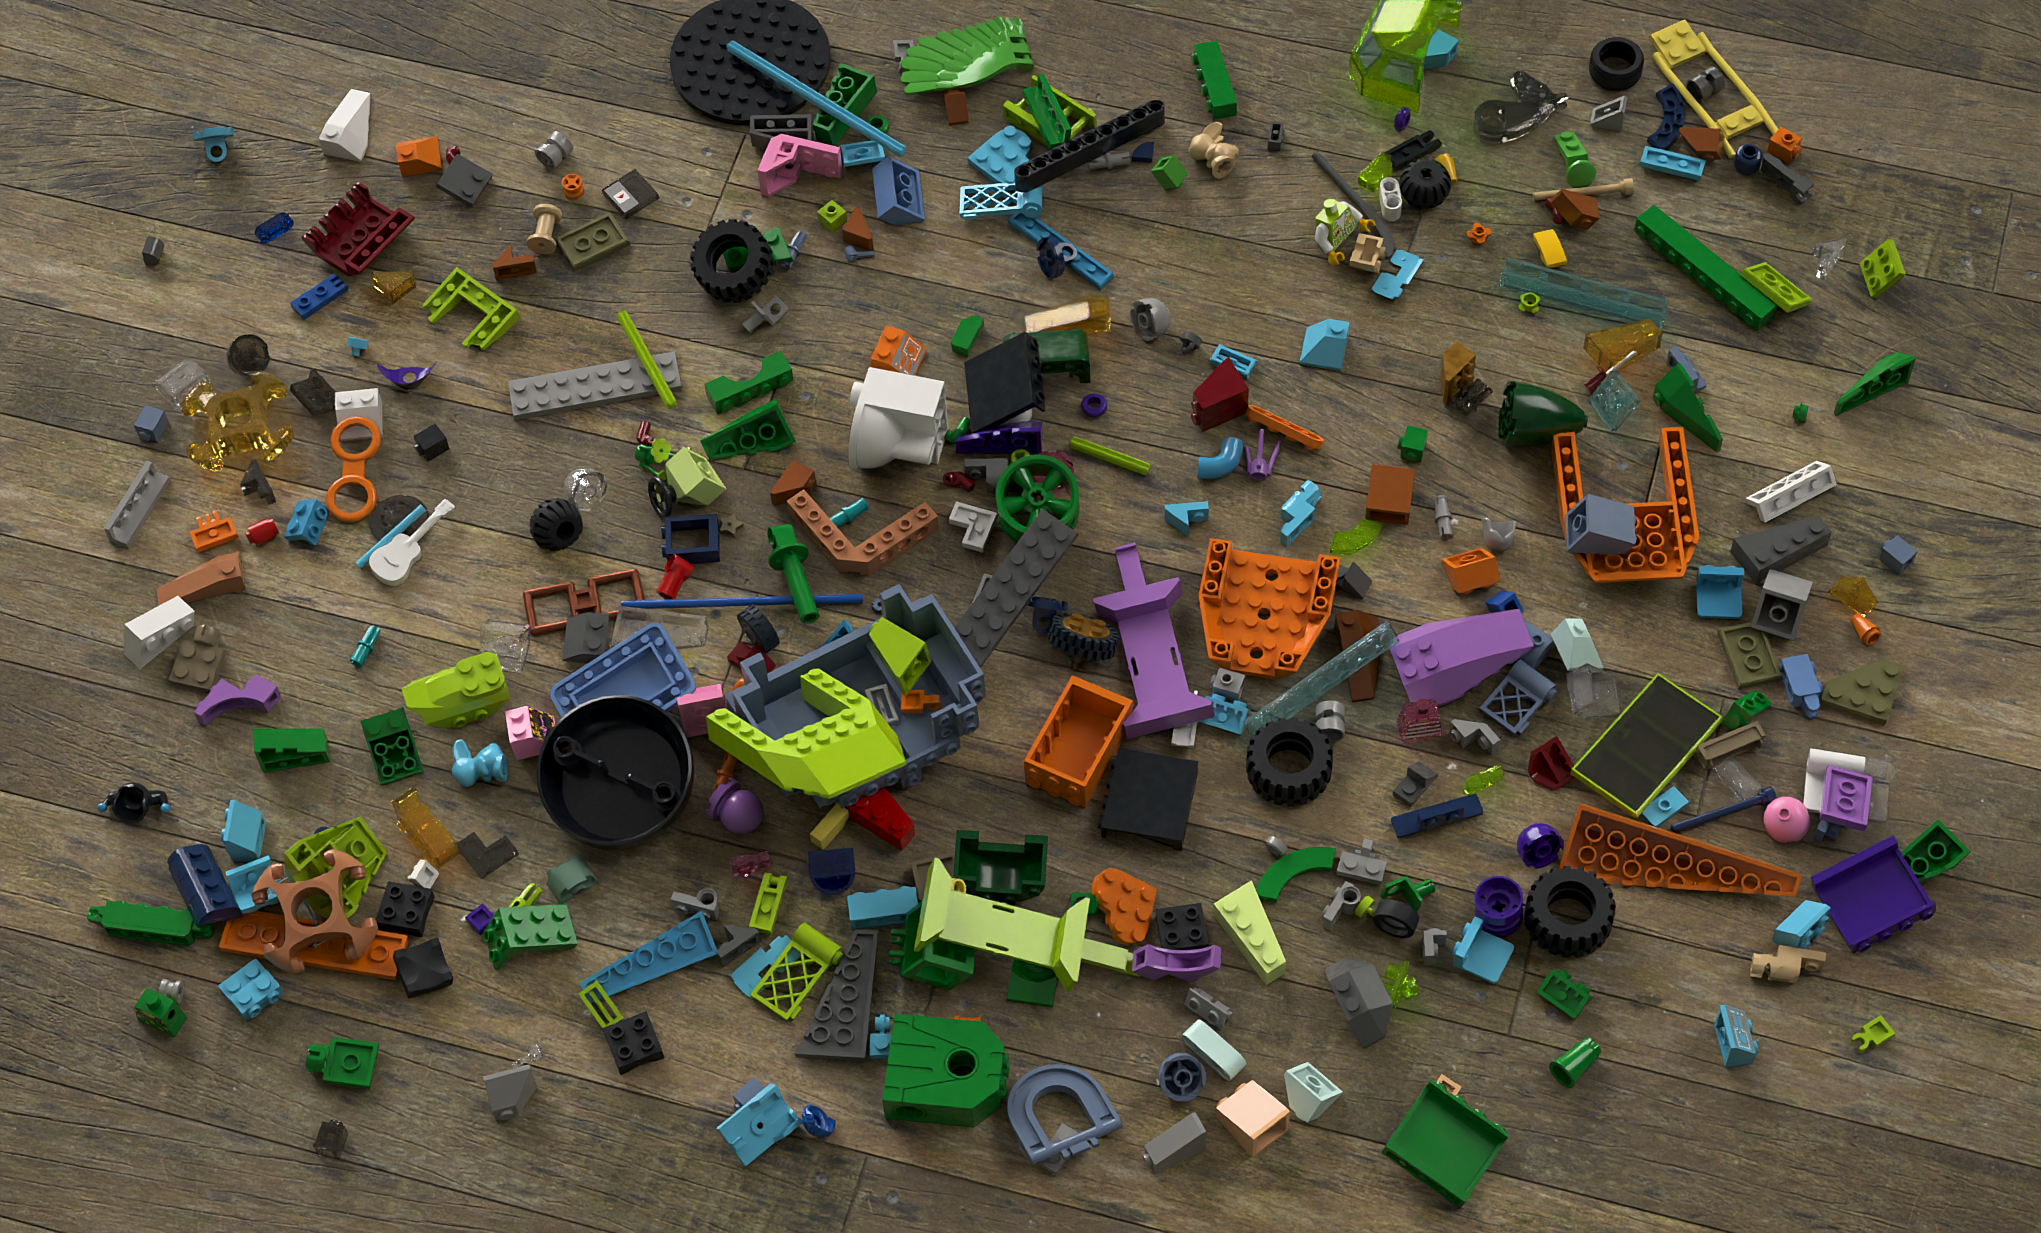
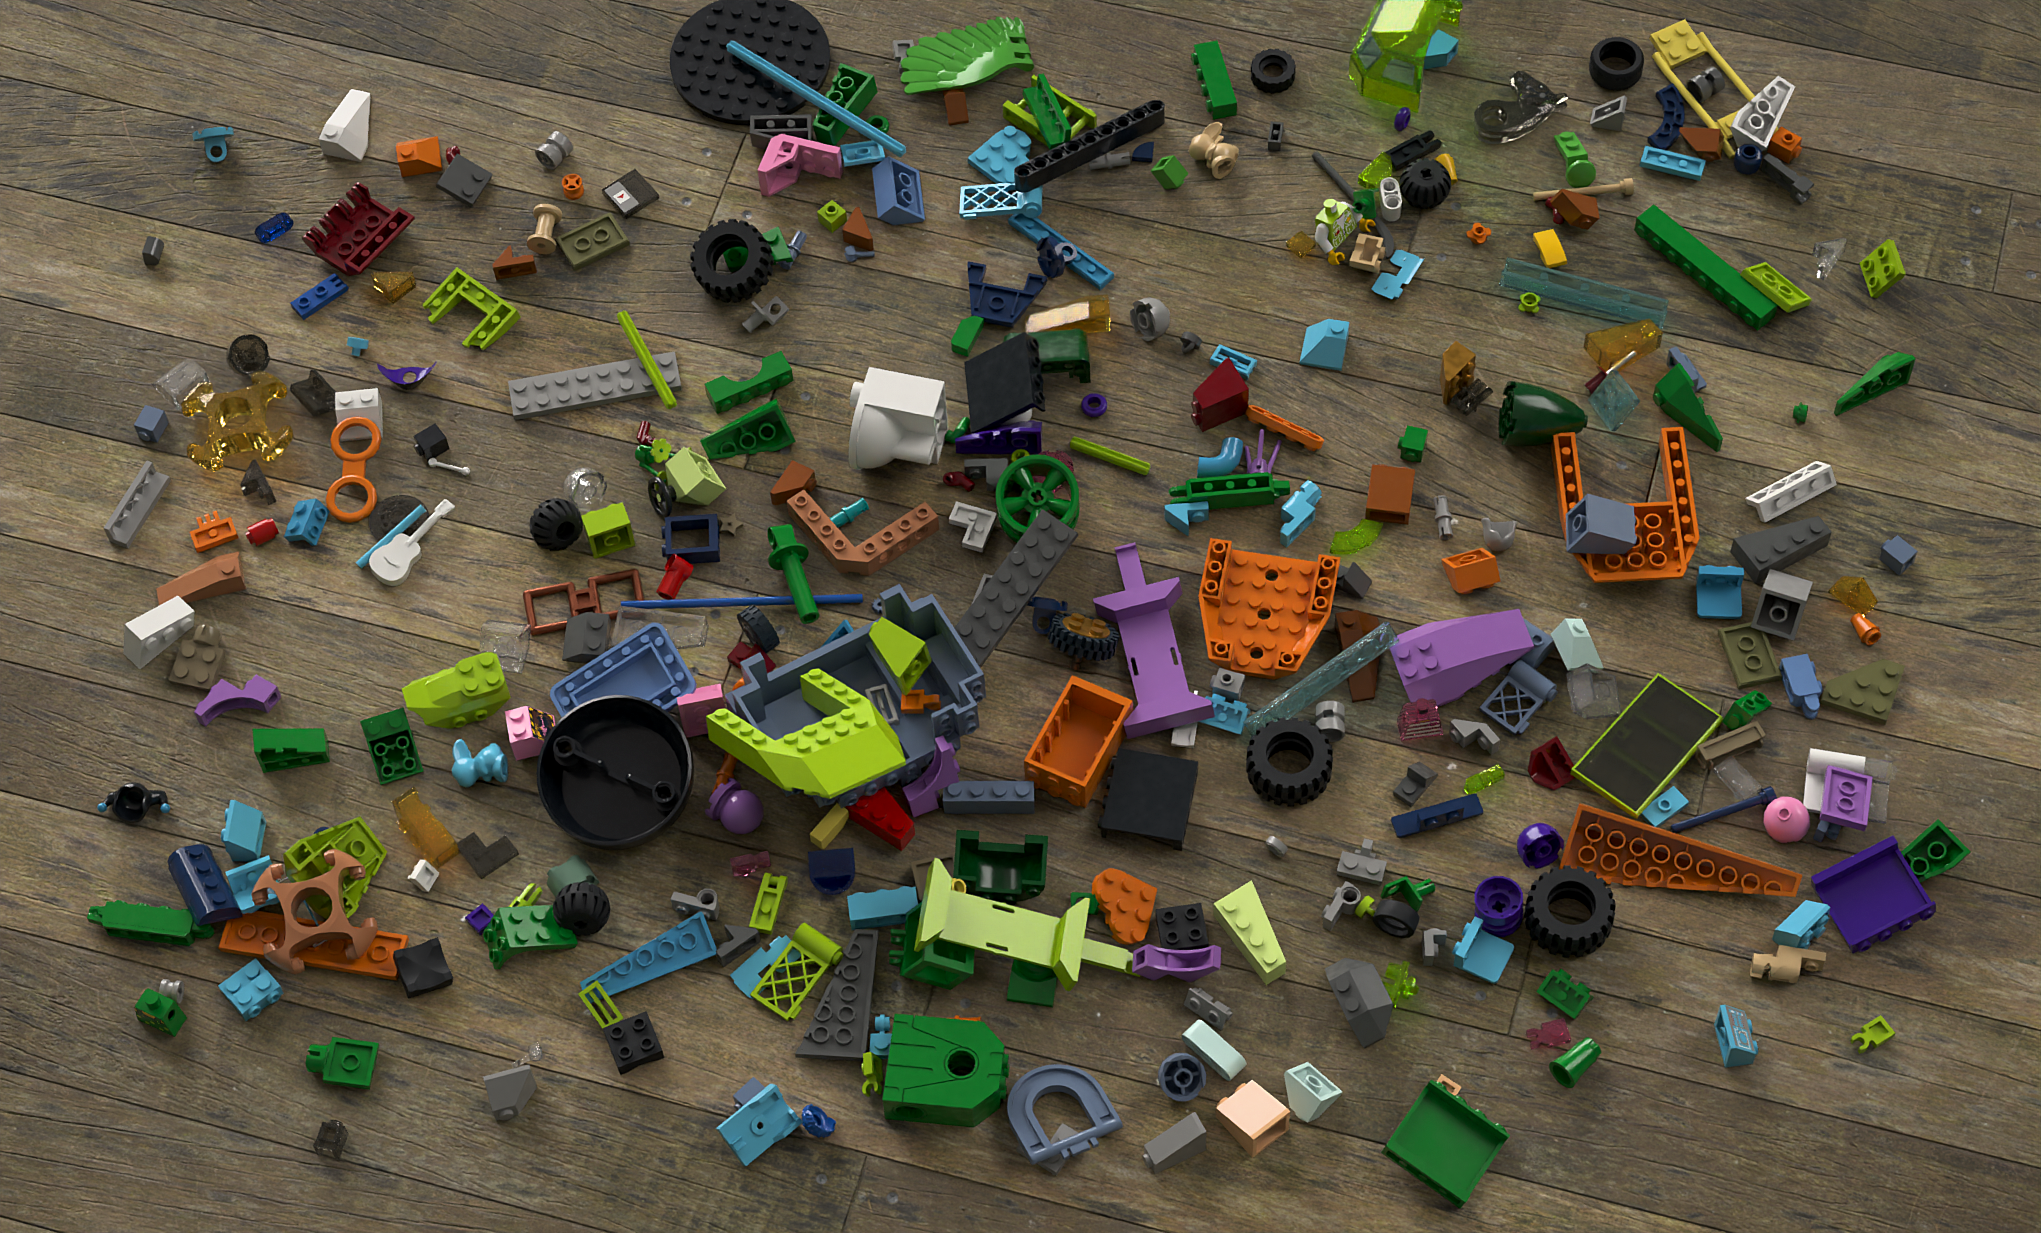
(365, 646): teal axle -> none
(404, 908): black brick -> none
(433, 463): none -> white hinge
(581, 908): none -> black wheel
(608, 530): none -> lime brick
(872, 1070): none -> lime plate
(898, 352): orange slope -> none
(923, 793): none -> medium lavender arch
(989, 797): none -> sand blue brick
(998, 303): none -> dark blue wing
(1231, 490): none -> green hinge
(1273, 84): none -> black tyre
(1291, 865): green tile -> none
(1300, 244): none -> clear yellow tile
(1365, 203): none -> green bracket
(1503, 602): blue brick -> none
(1552, 1033): none -> clear pink plate
(1760, 116): none -> white wedge

